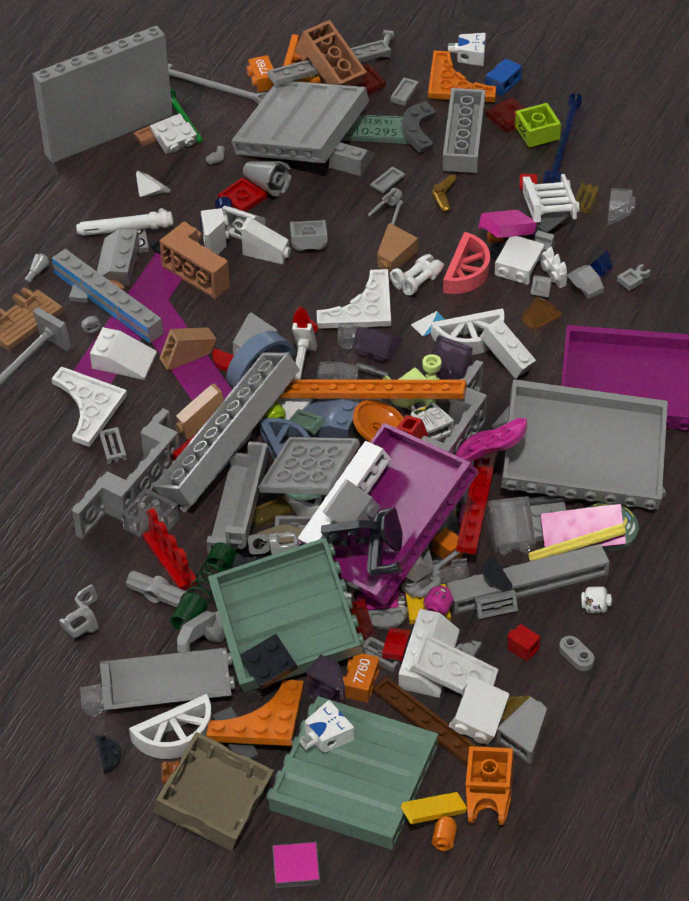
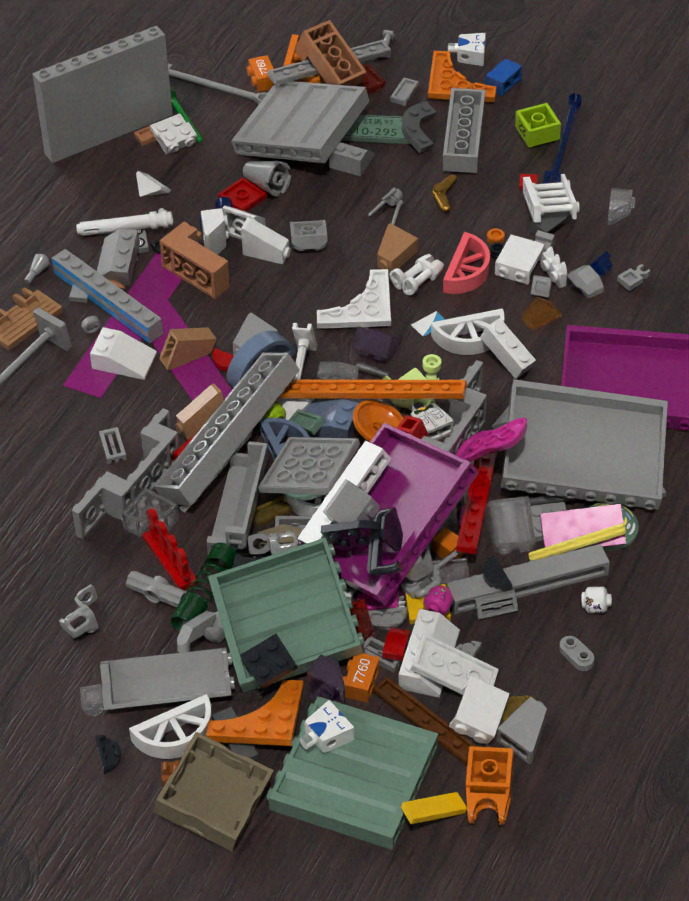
(95, 401): white plate -> none
(216, 157): light grey arm -> none
(296, 864): dark pink tile -> none
(302, 319): red plate -> none
(346, 334): clear plate -> none
(387, 180): light grey tile -> none
(444, 833): orange brick -> none
(454, 358): clear purple slope -> none
(504, 114): clear red plate -> none
(507, 223): dark pink container -> none
(523, 642): red brick -> none
(588, 189): clear yellow tile -> none

